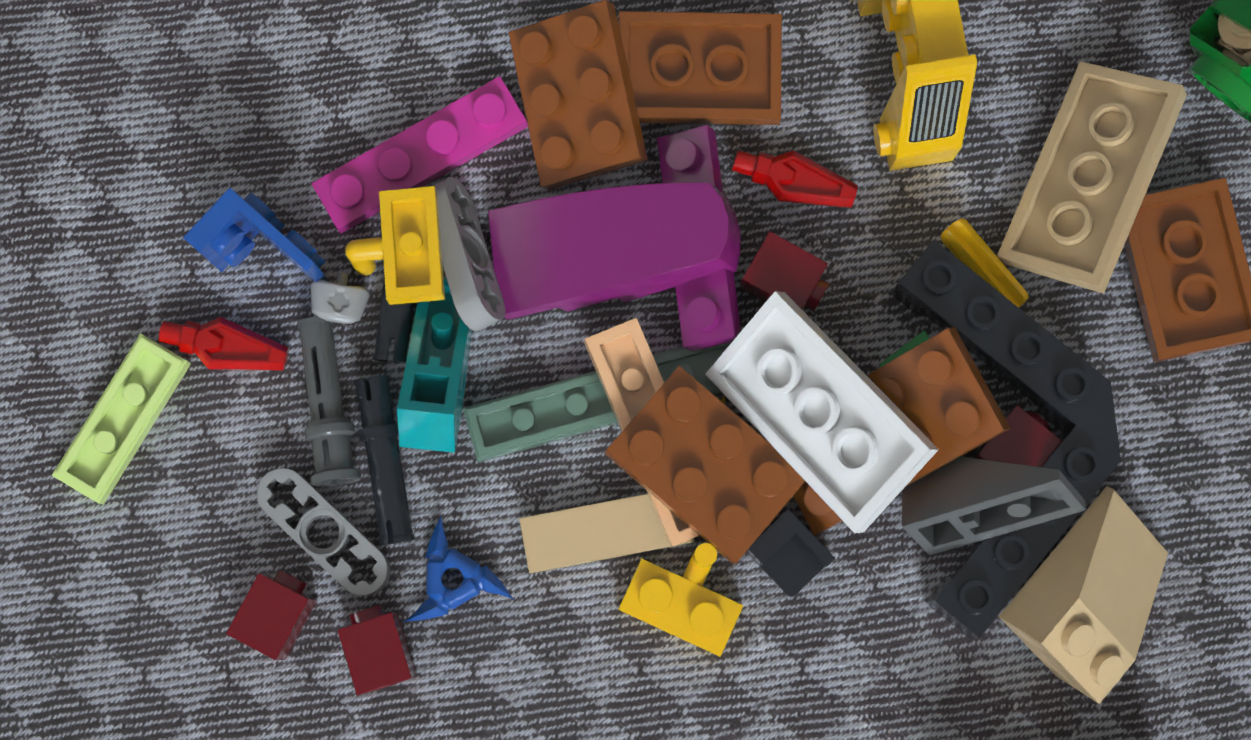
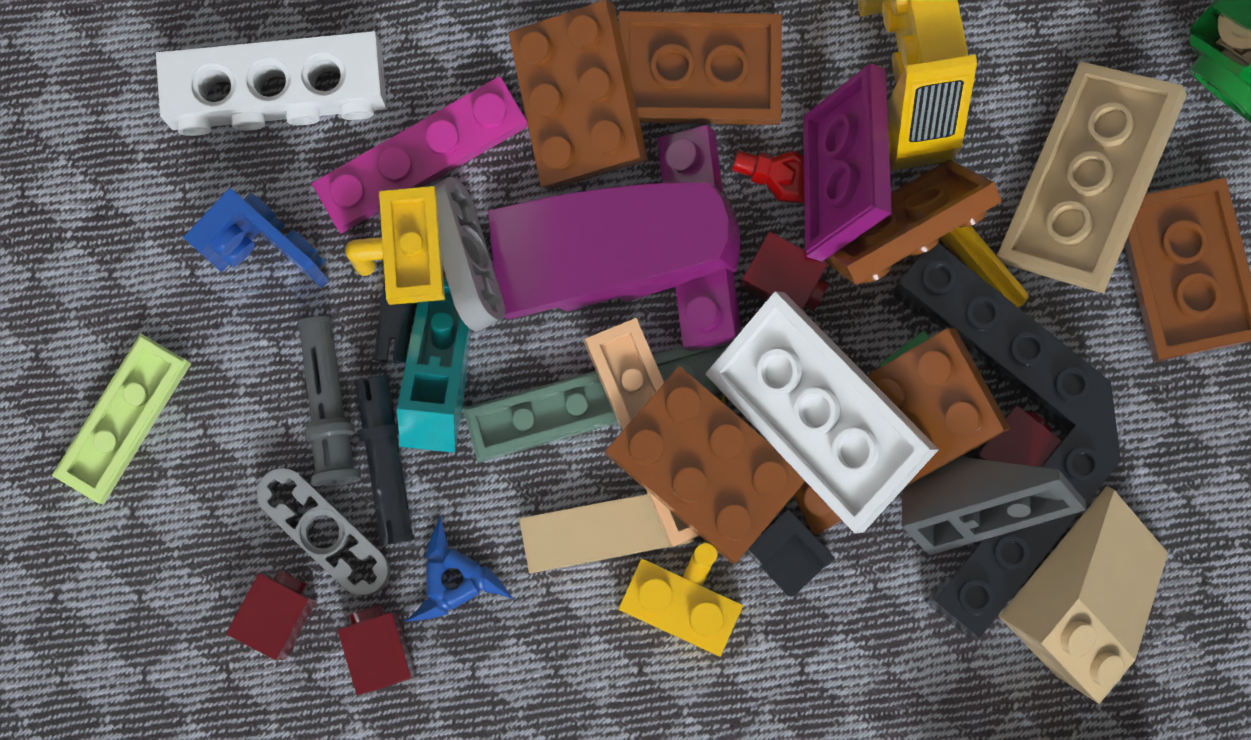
(190, 73): none -> white brick
(225, 345): red piece -> none
(338, 301): light grey piece -> none
(846, 163): none -> magenta tile
(920, 215): none -> dark orange plate

